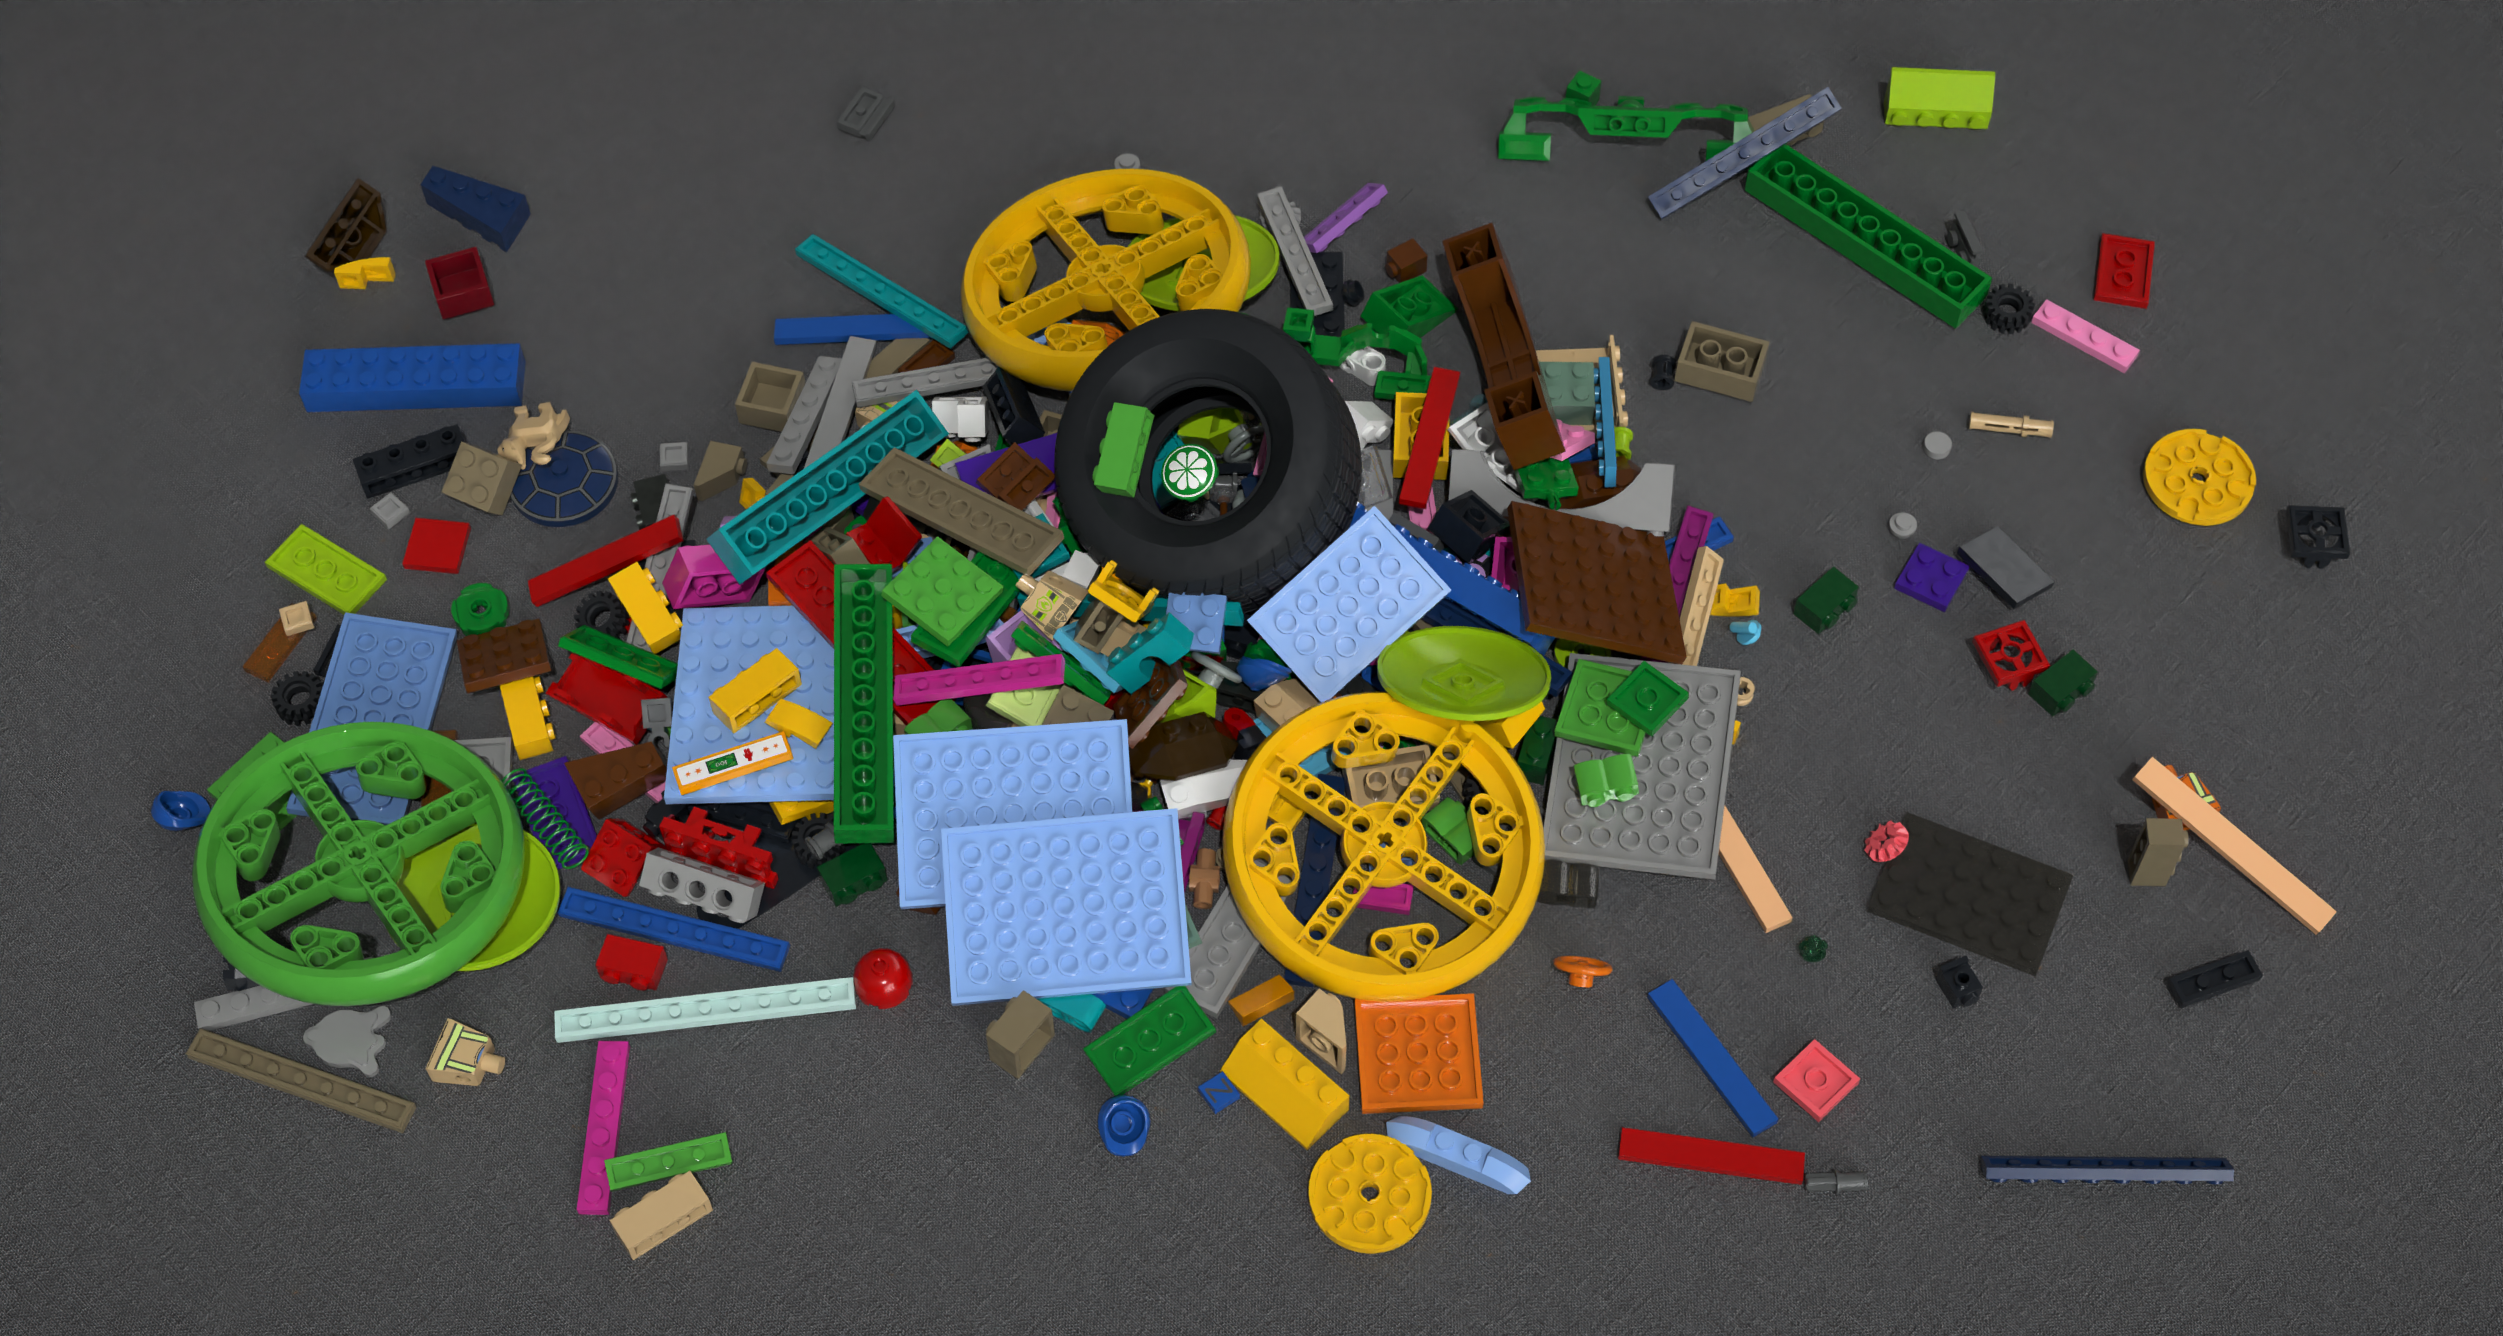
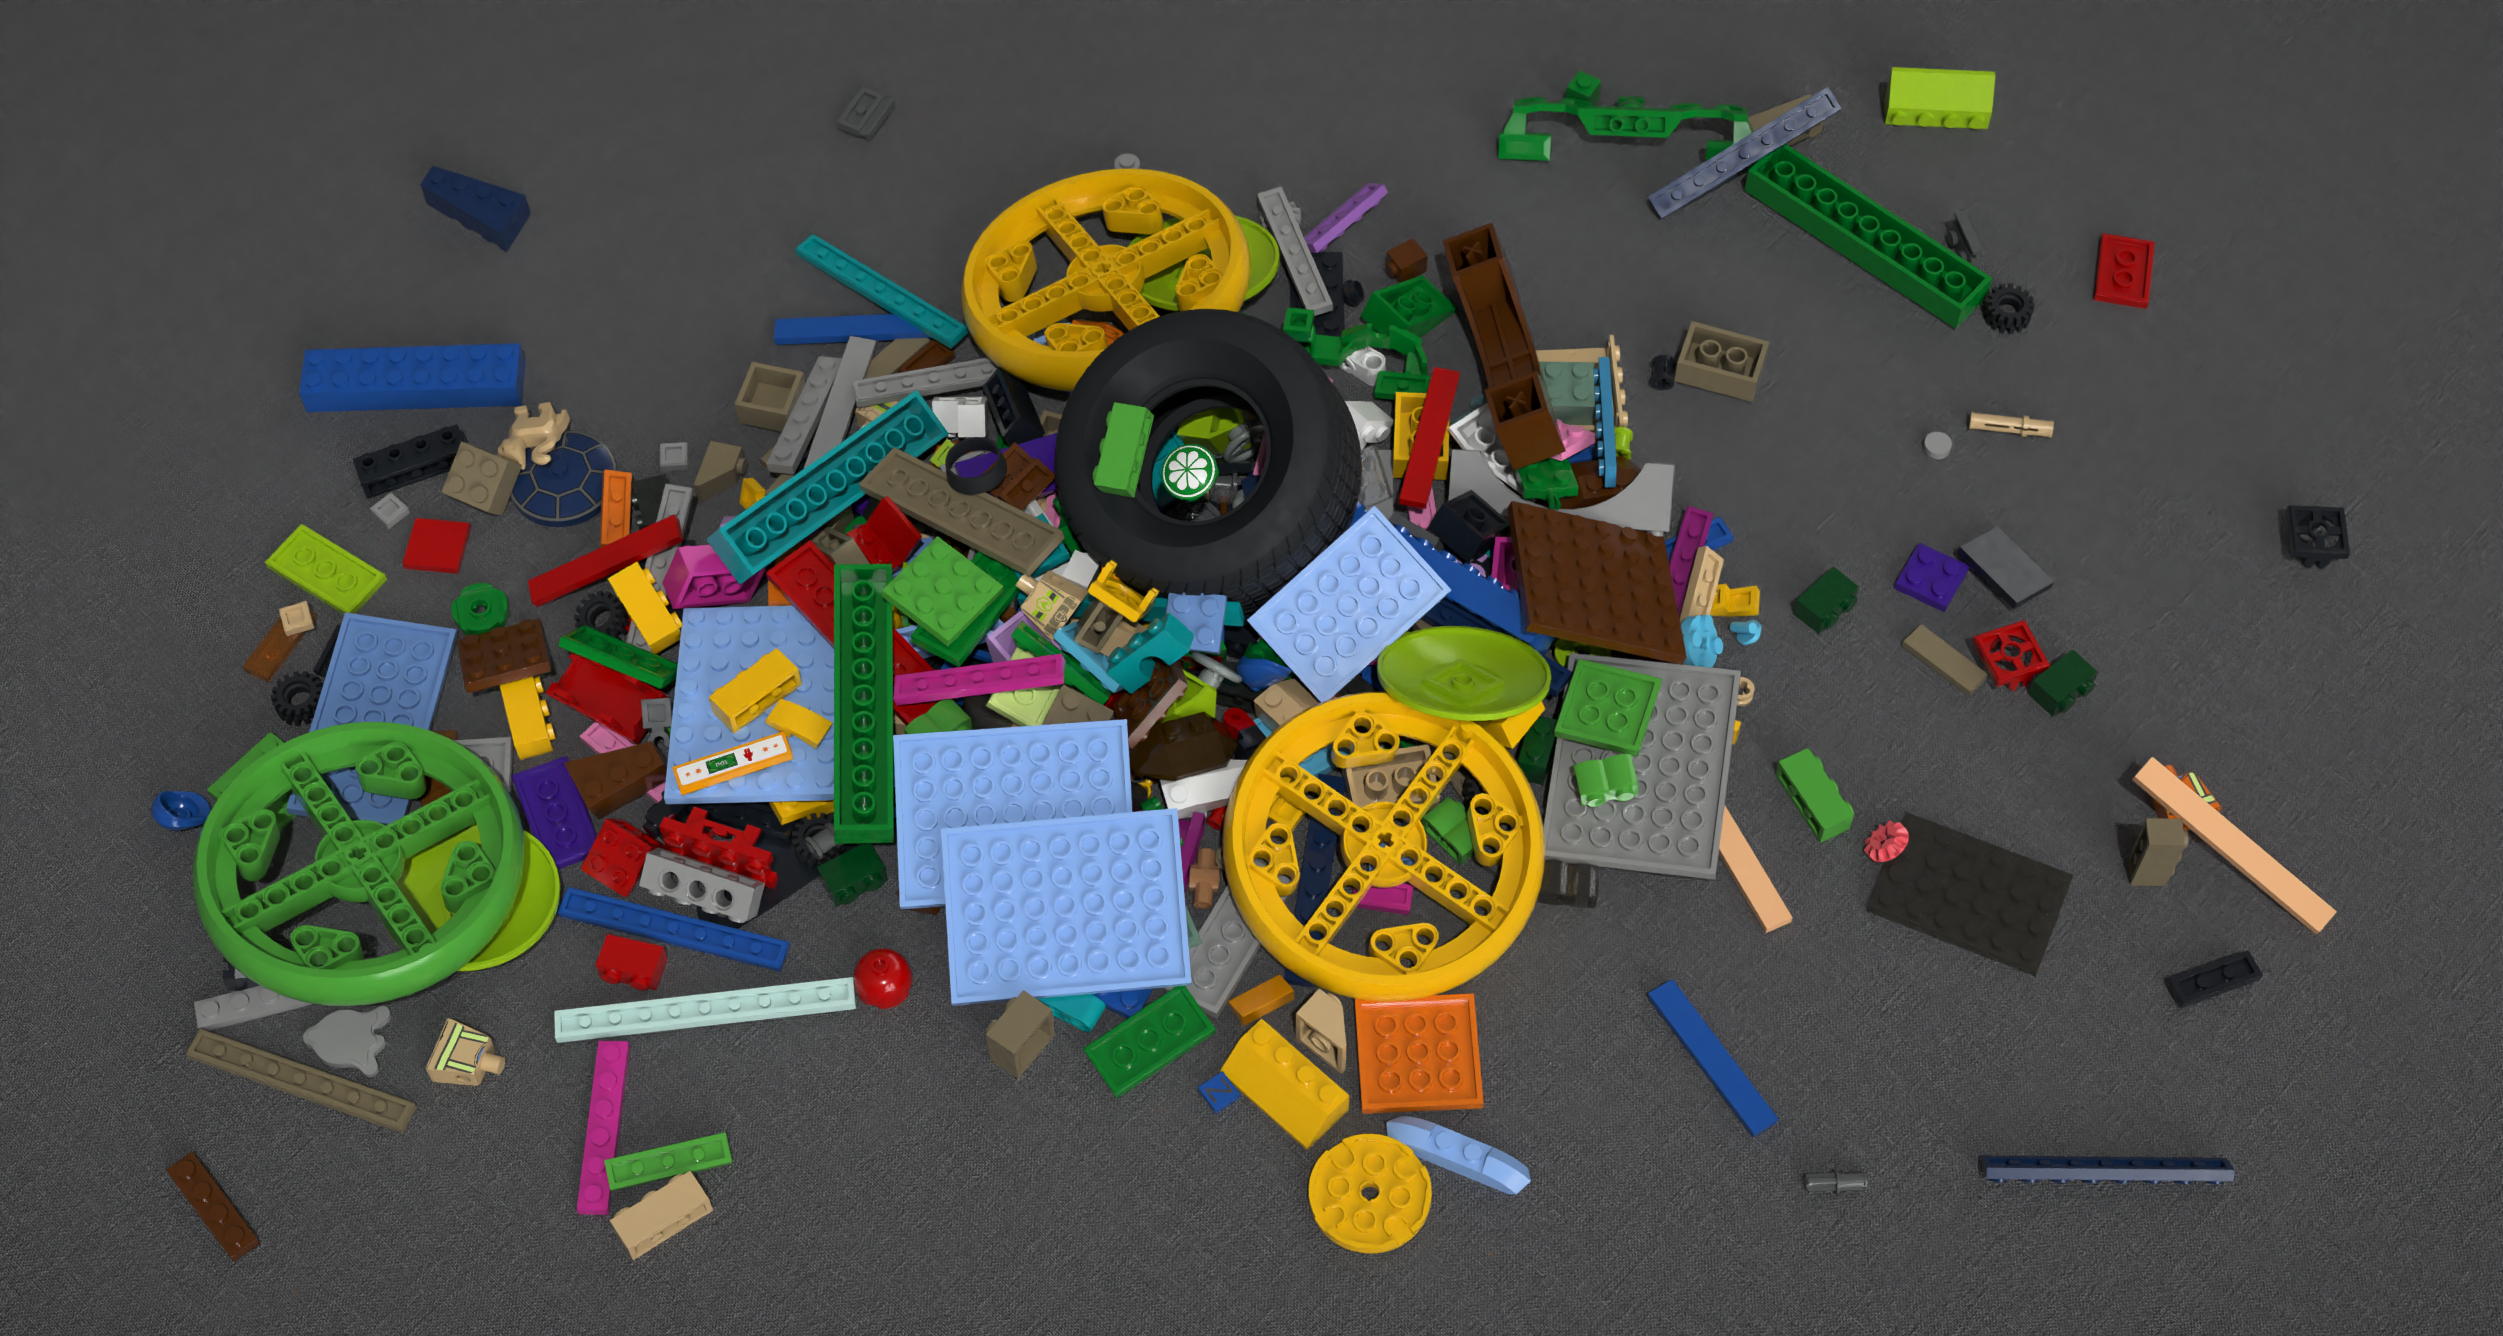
(212, 1206): none -> reddish brown plate
(351, 229): dark brown wedge -> none
(357, 273): yellow slope -> none
(459, 283): dark red piece -> none
(511, 790): green piece -> none
(615, 506): none -> orange plate
(980, 483): none -> black tyre
(1124, 1125): blue hat -> none
(1582, 969): orange piece -> none
(1647, 698): green tile -> none
(1701, 641): none -> medium azure plate
(1711, 1156): red tile -> none
(1813, 948): clear green plate -> none
(1815, 795): none -> bright green brick
(1816, 1080): coral plate -> none
(1902, 525): light grey plate -> none
(1944, 660): none -> dark tan tile
(1955, 991): black brick -> none
(2085, 336): bright pink plate -> none
(2191, 451): yellow plate -> none

